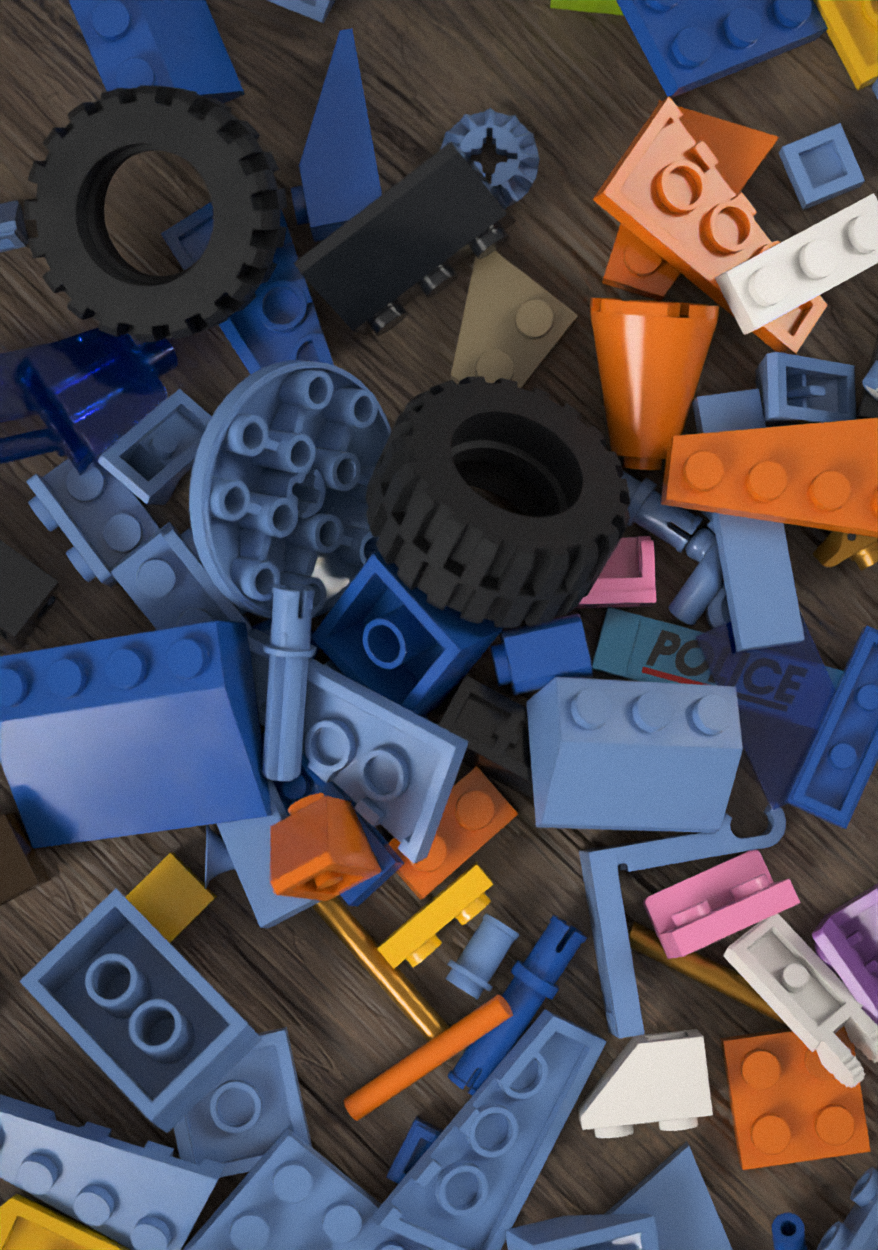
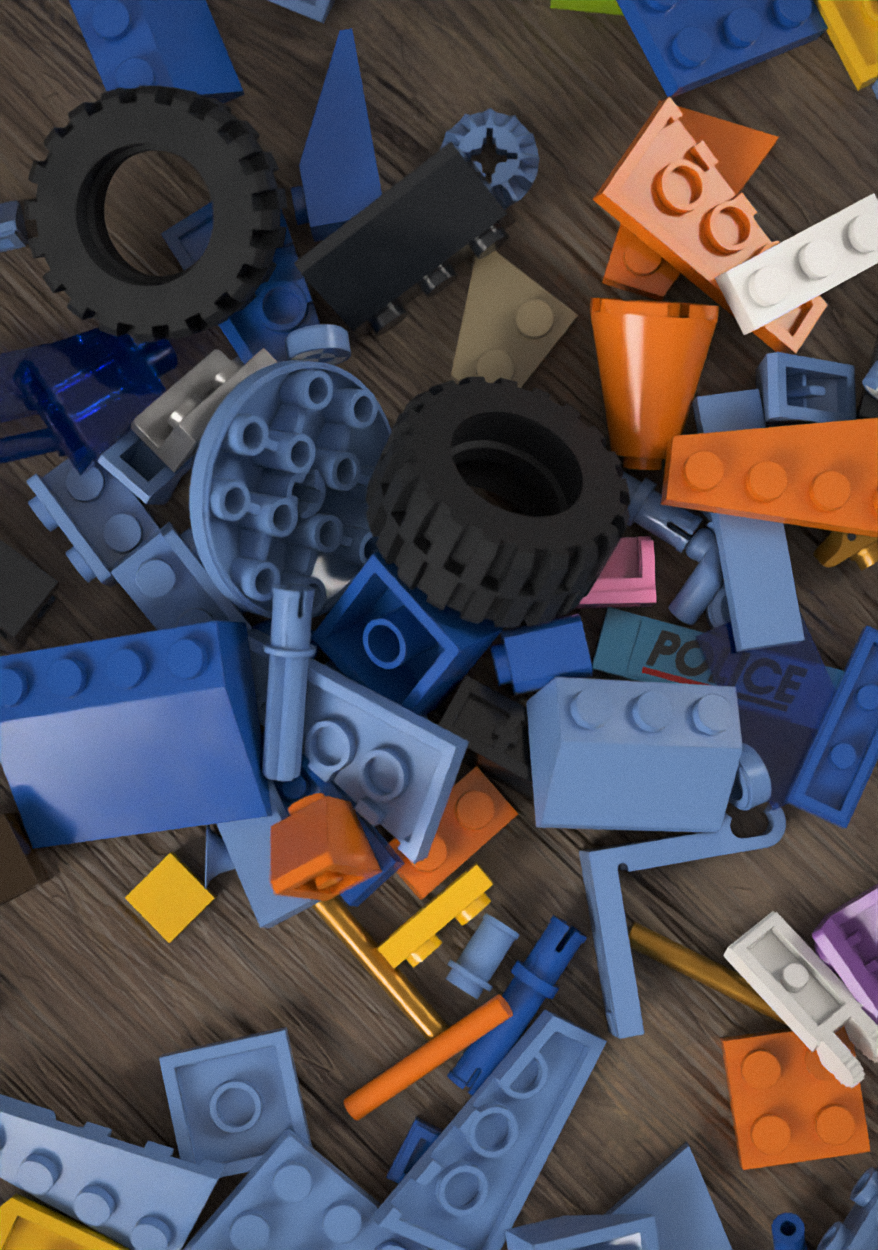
(140, 1011): medium blue brick -> none
(181, 414): none -> flat silver bracket
(319, 344): none -> medium blue tile
(651, 1081): white slope -> none
(717, 904): bright pink bracket -> none
(751, 781): none -> medium blue tile
(821, 166): medium blue plate -> none

